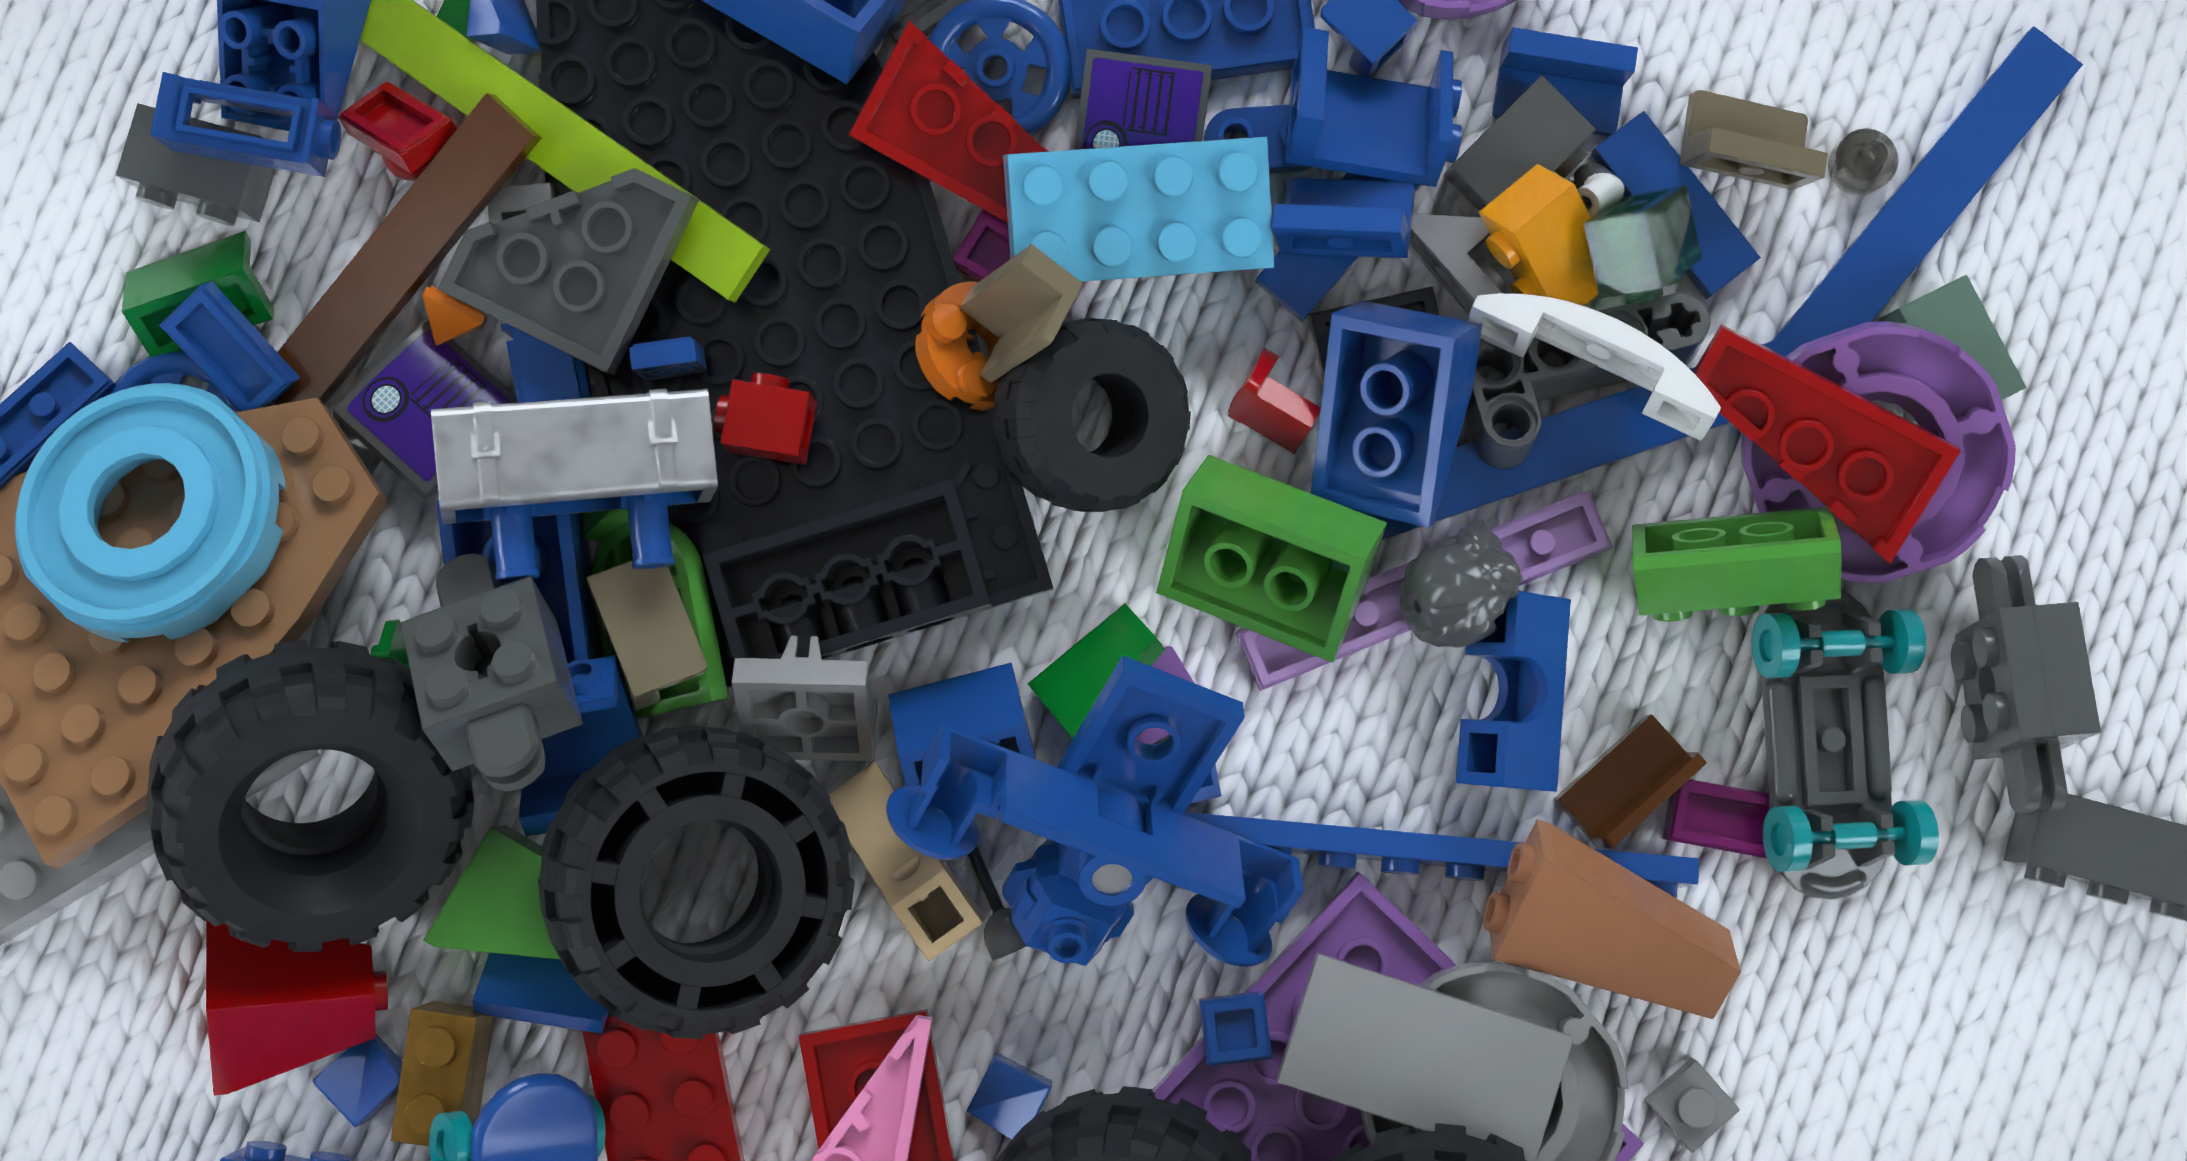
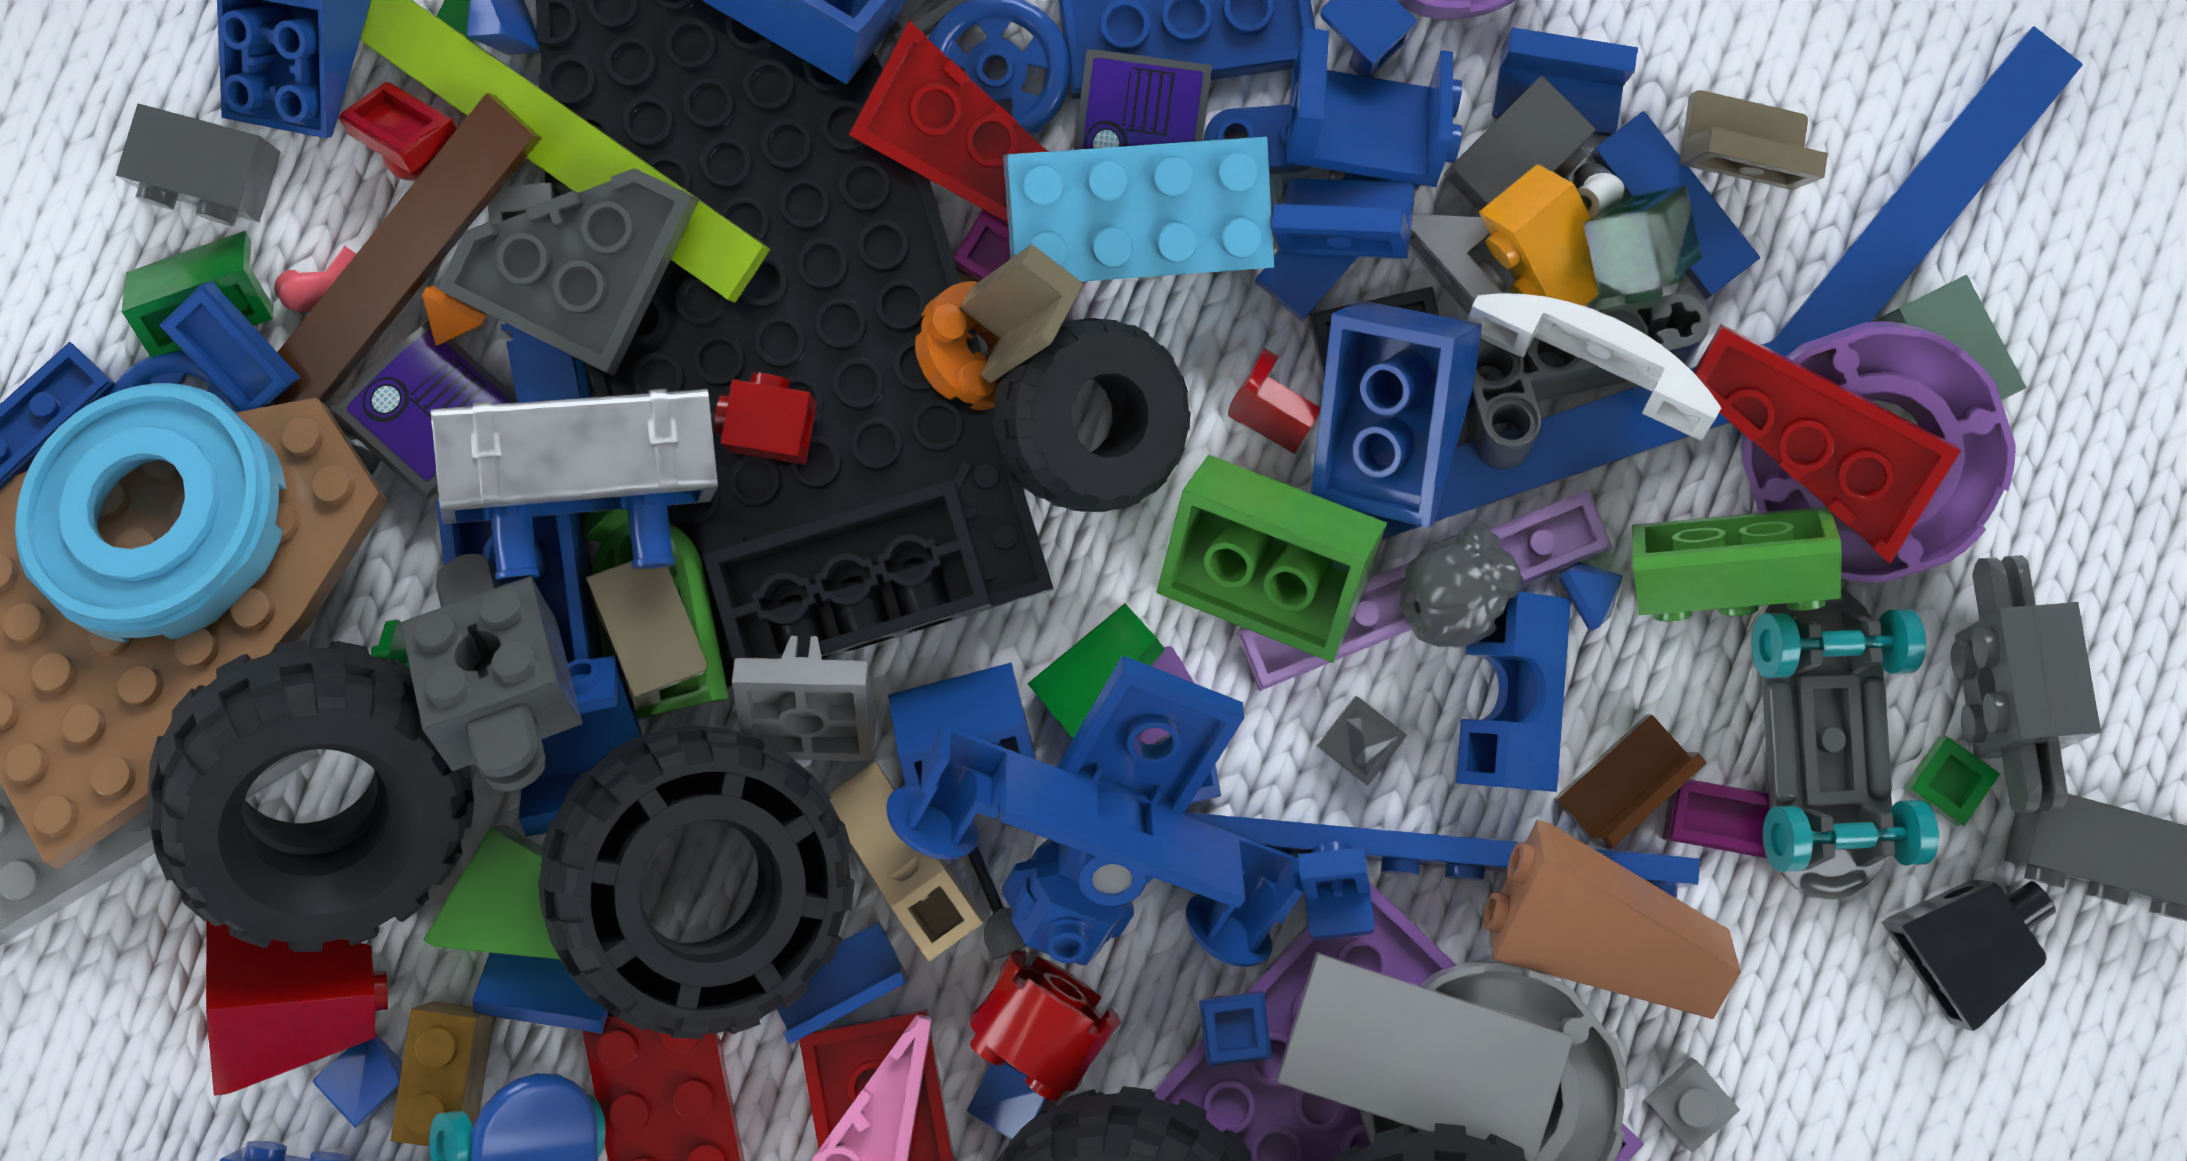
(304, 289): none -> coral arm
(311, 138): blue window -> none
(667, 358): blue tile -> none
(857, 974): none -> blue panel
(1042, 1025): none -> red brick
(1337, 891): none -> blue bracket
(1361, 740): none -> dark grey tile
(1591, 592): none -> blue slope
(1863, 162): clear smoke tile -> none
(1951, 780): none -> green plate
(1973, 946): none -> black torso

